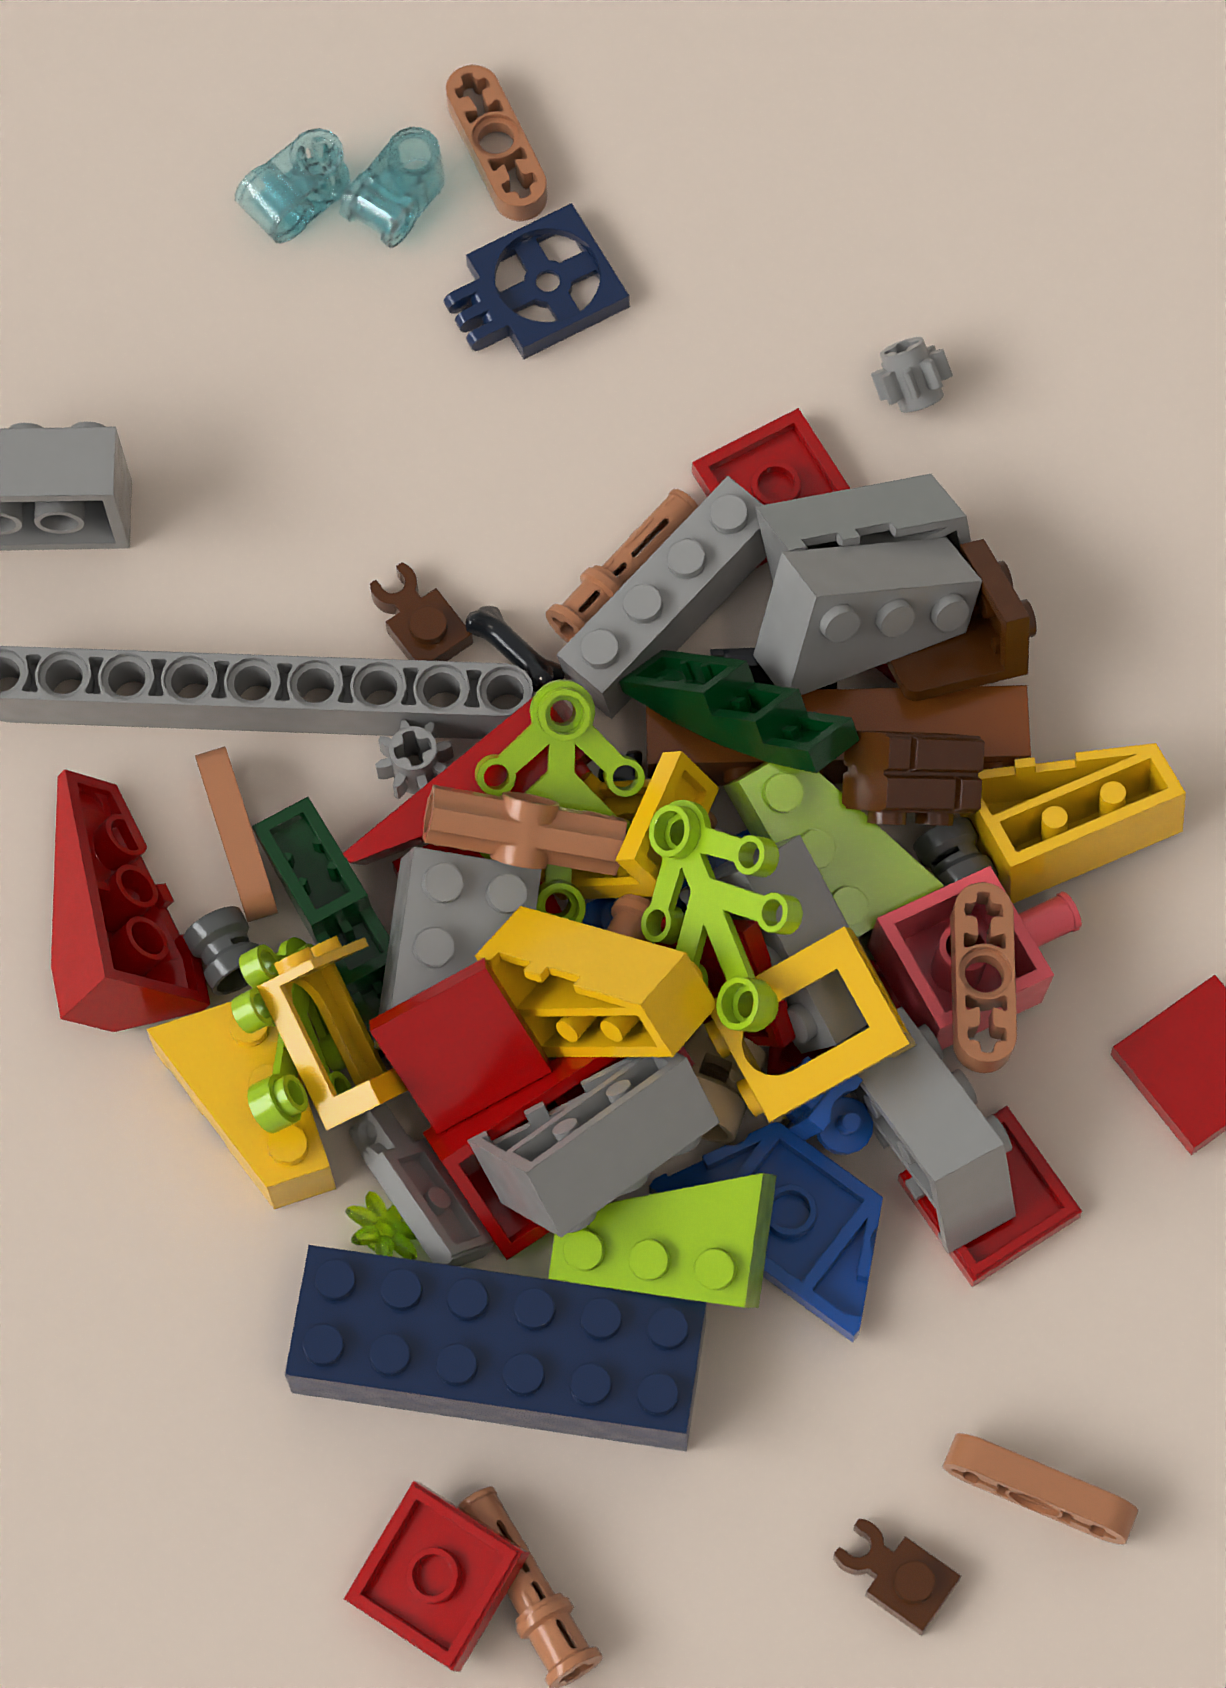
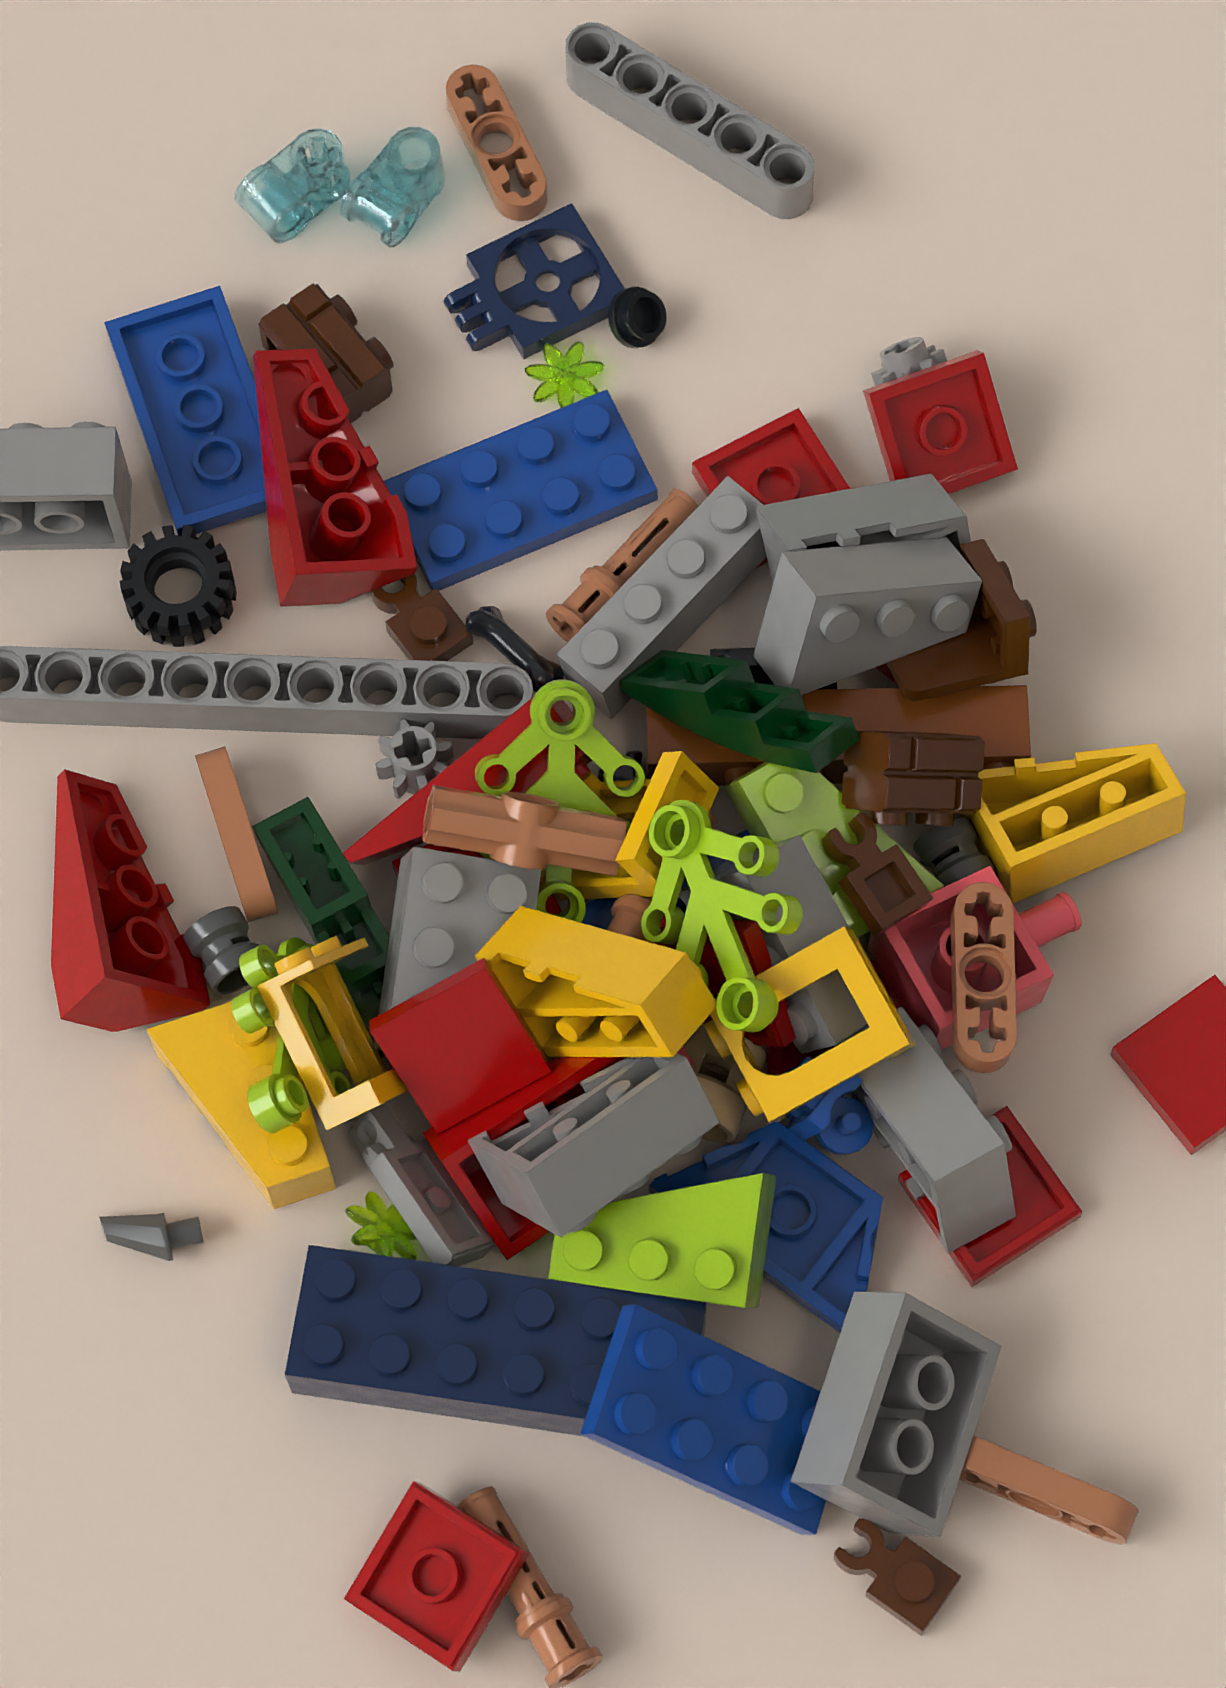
(152, 1233): none -> dark grey bar
(168, 554): none -> black tyre
(194, 407): none -> blue plate
(326, 504): none -> red wedge
(328, 324): none -> reddish brown brick
(522, 490): none -> blue plate
(564, 374): none -> clear neon green plant
(636, 317): none -> black plate
(699, 144): none -> light grey beam
(705, 1417): none -> blue plate
(880, 884): none -> reddish brown plate
(896, 1413): none -> light grey brick
(942, 424): none -> red tile

